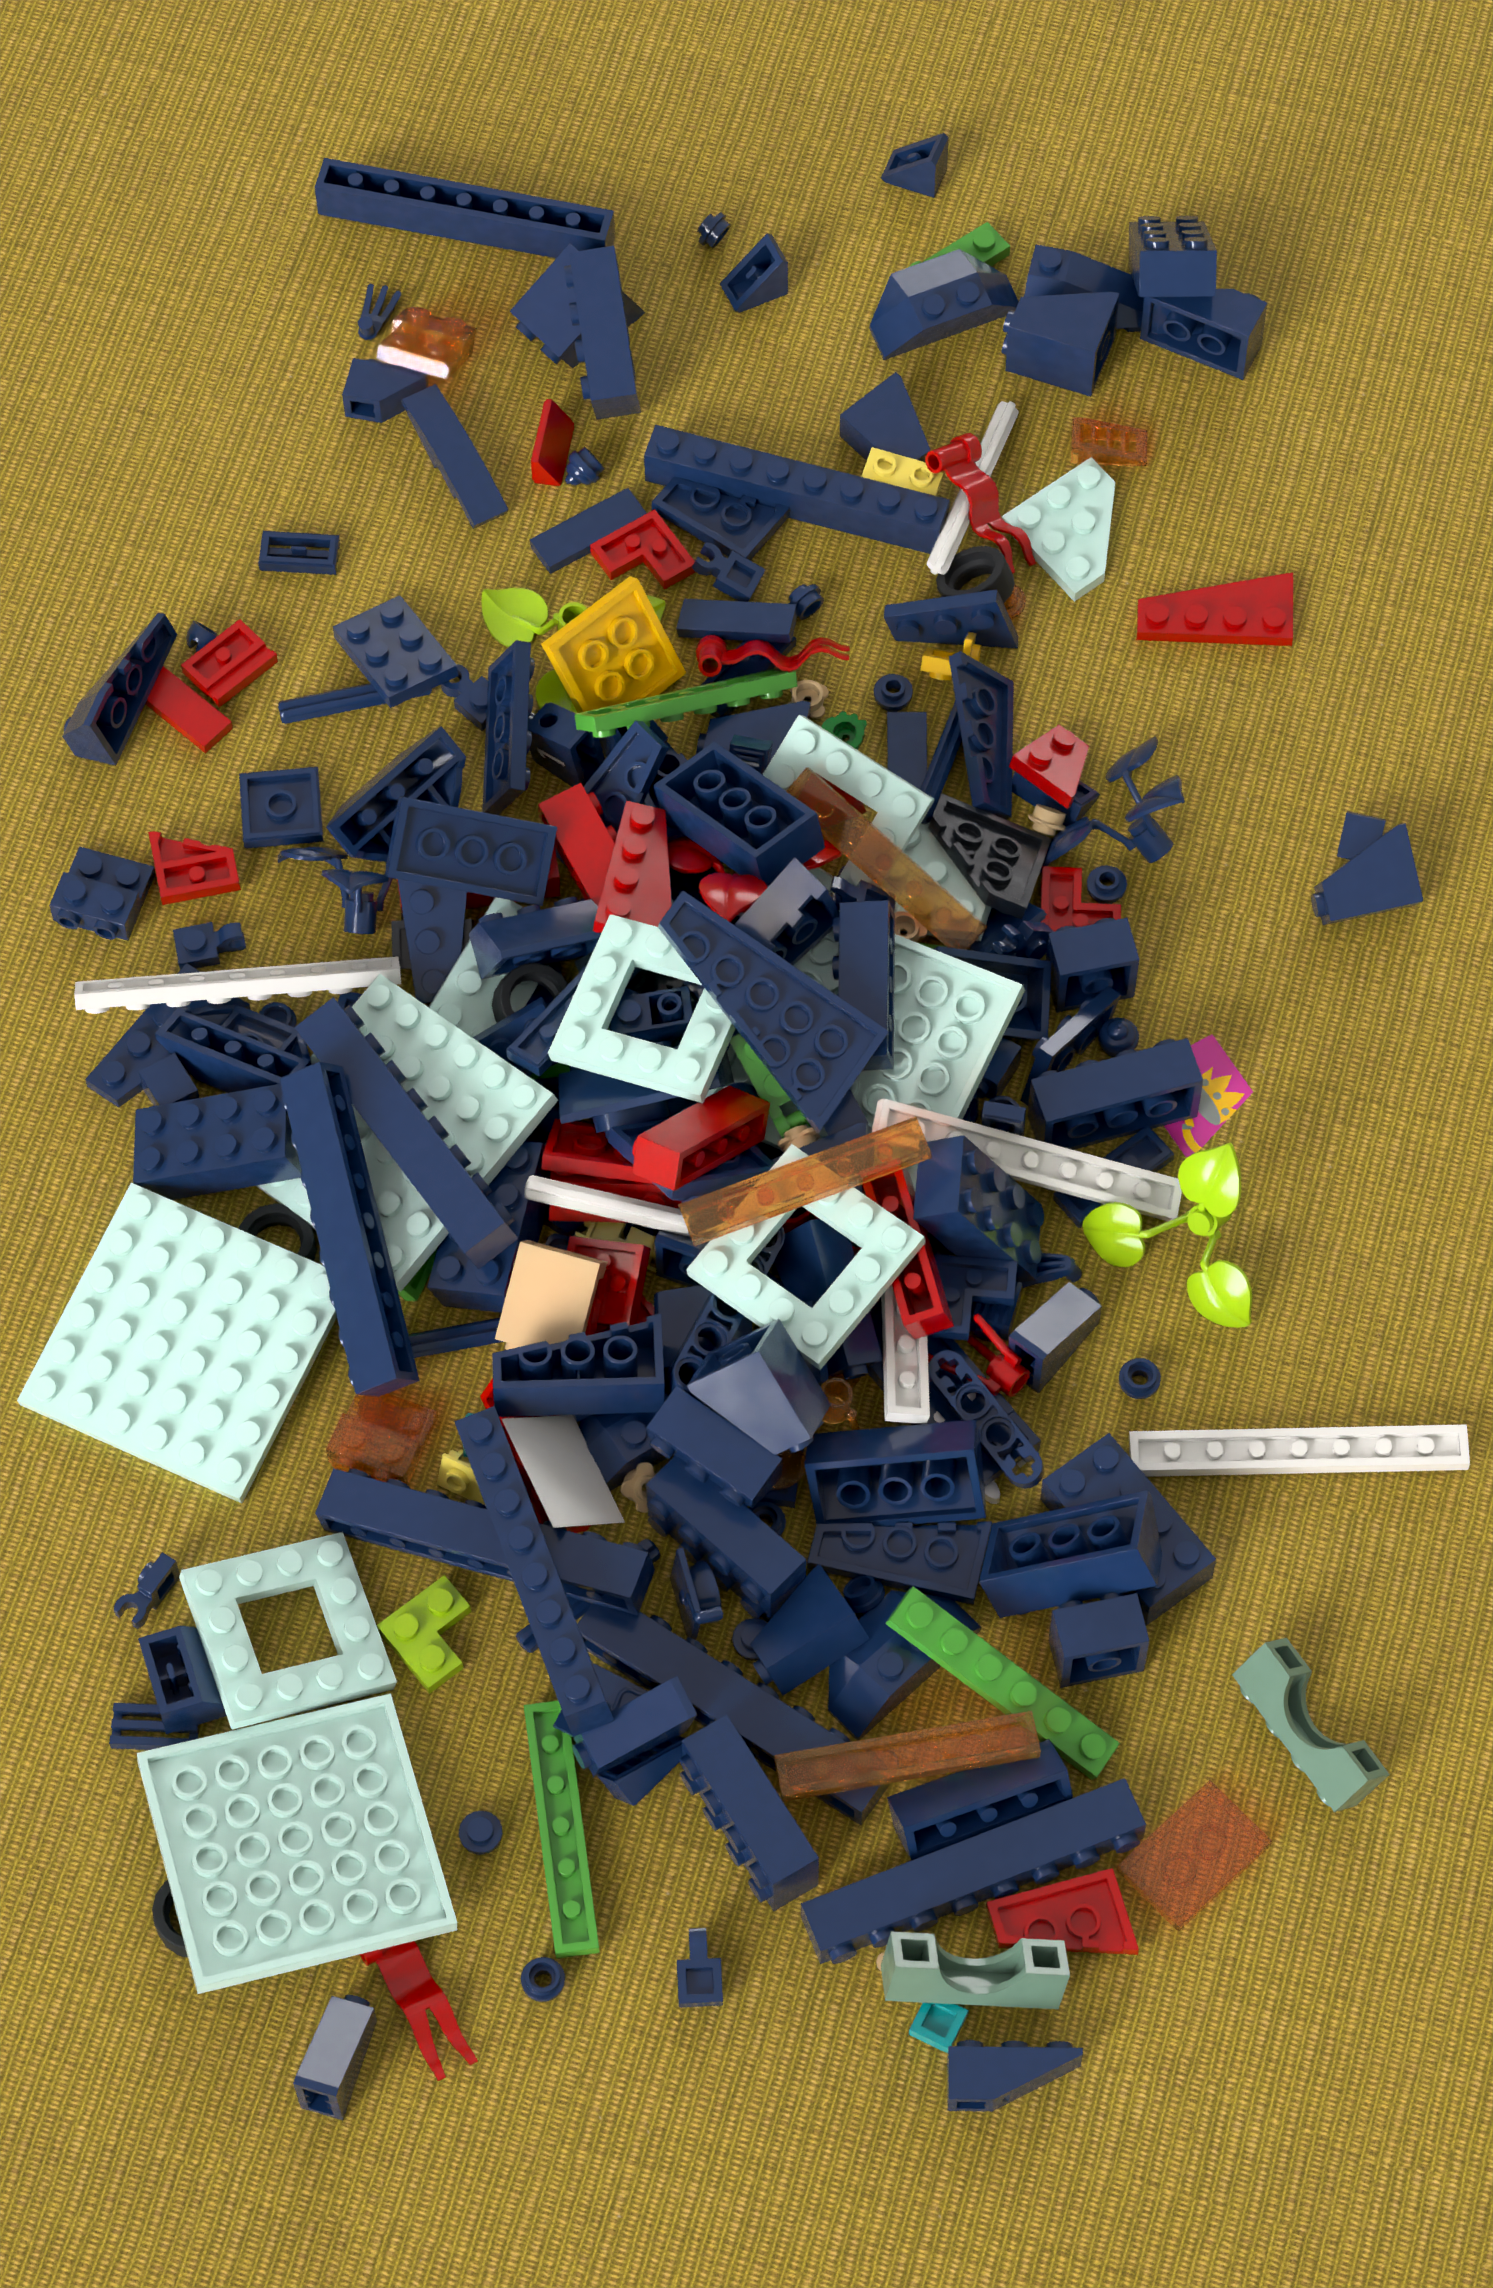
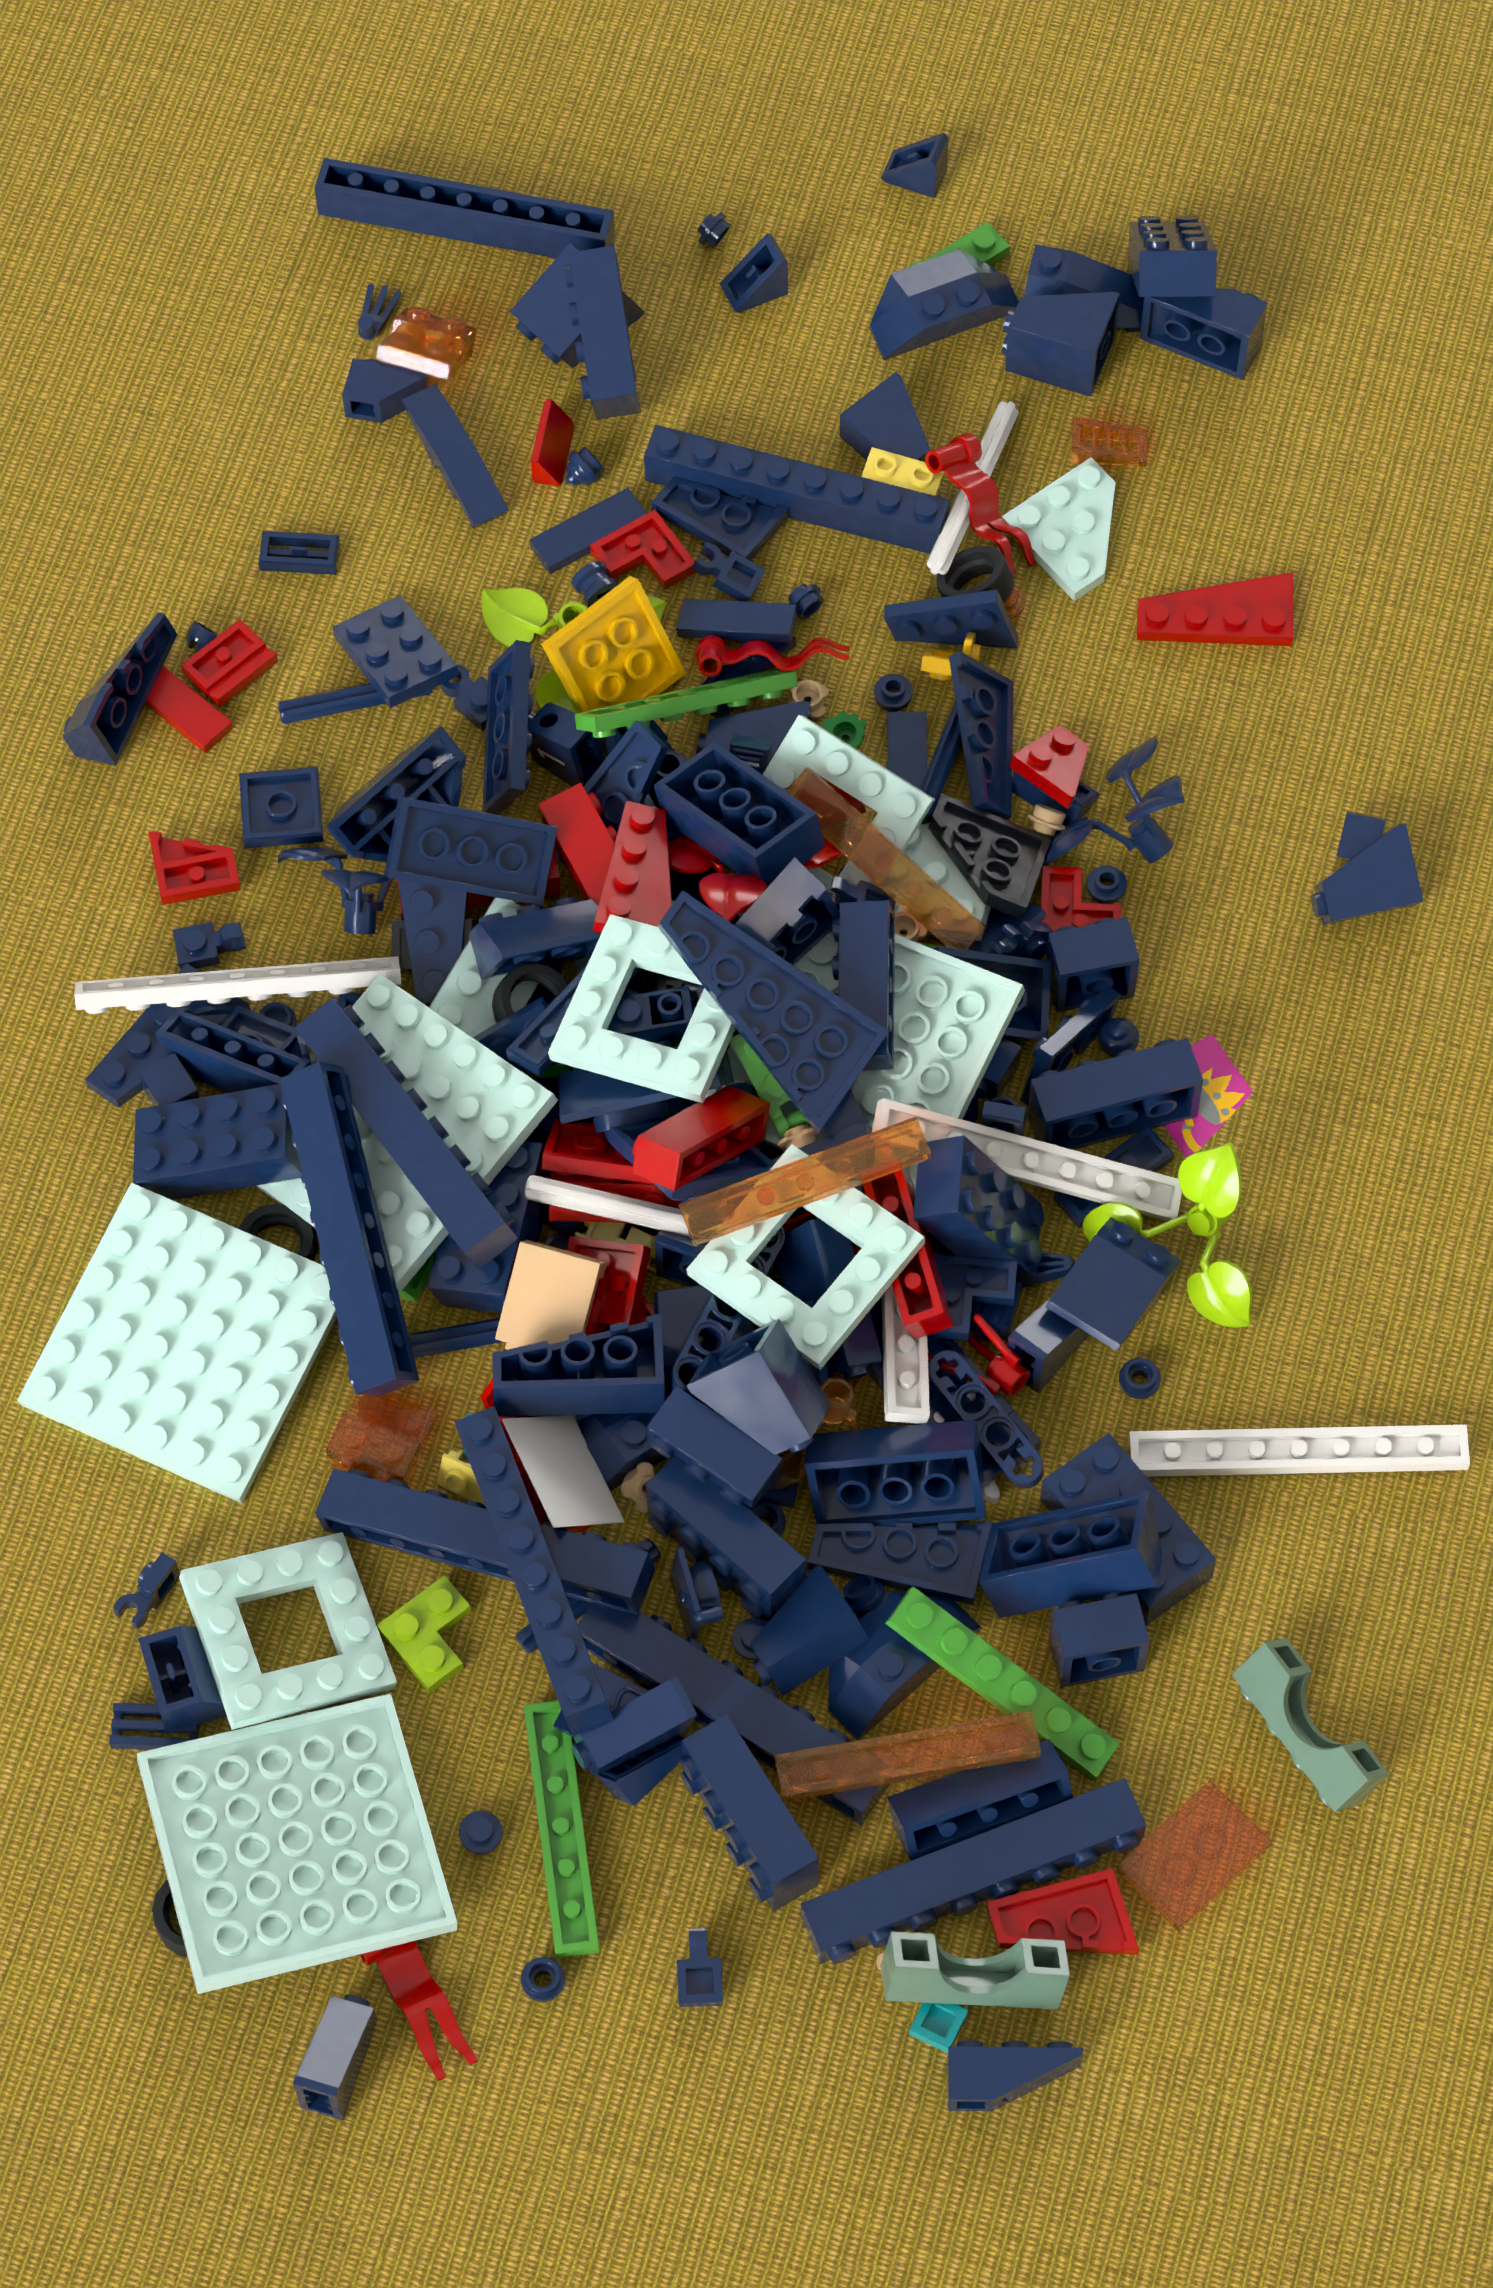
(102, 894): dark blue plate -> none
(593, 582): none -> dark blue wheel
(1114, 1283): none -> dark blue slope

